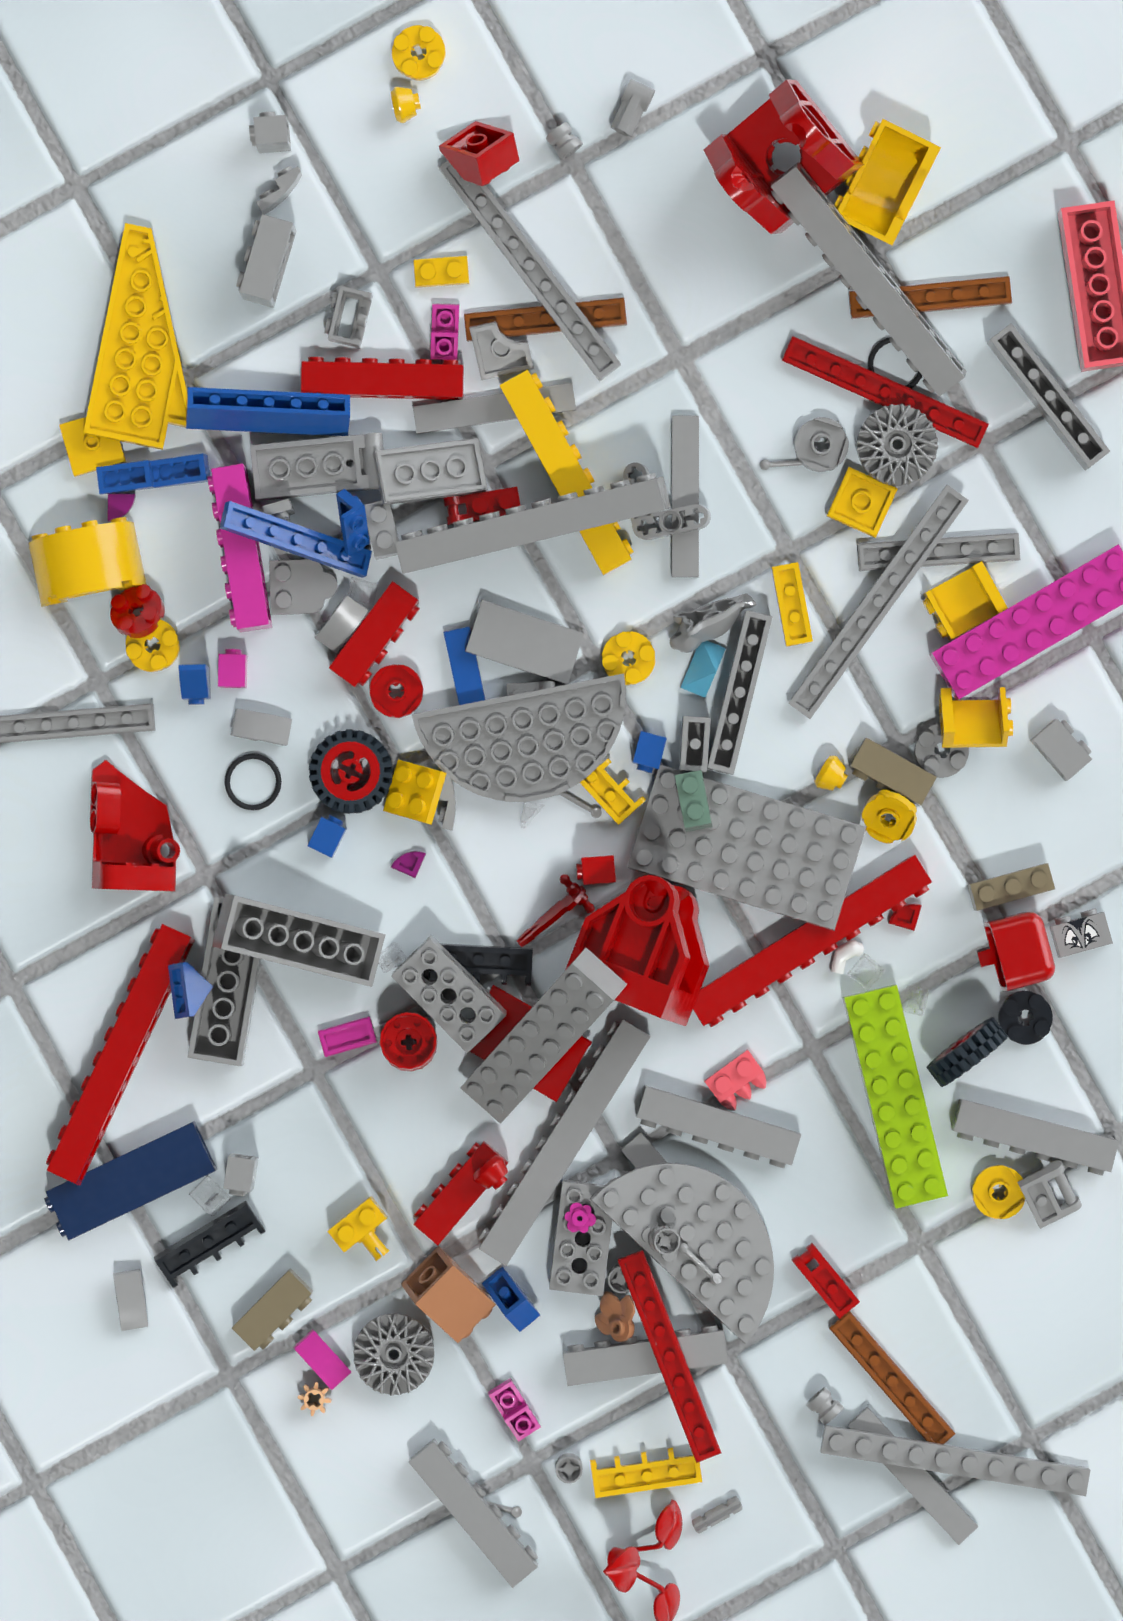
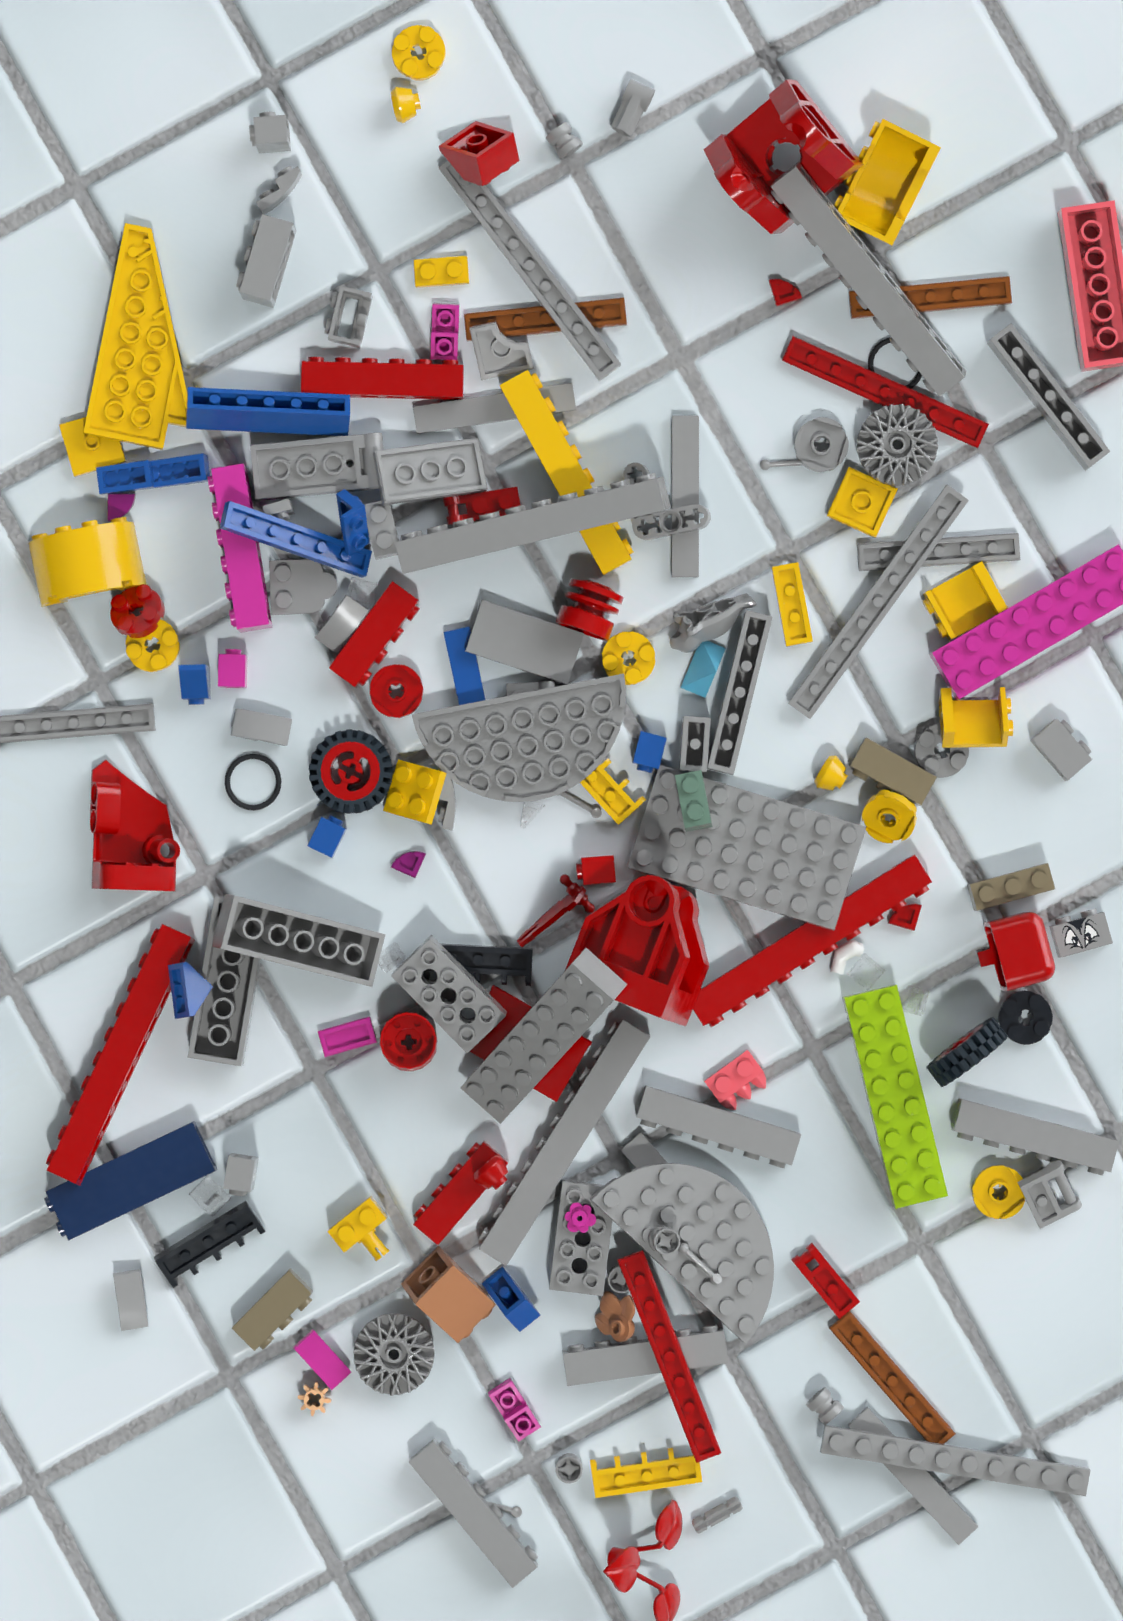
(589, 609): none -> red wheel
(784, 292): none -> red tile

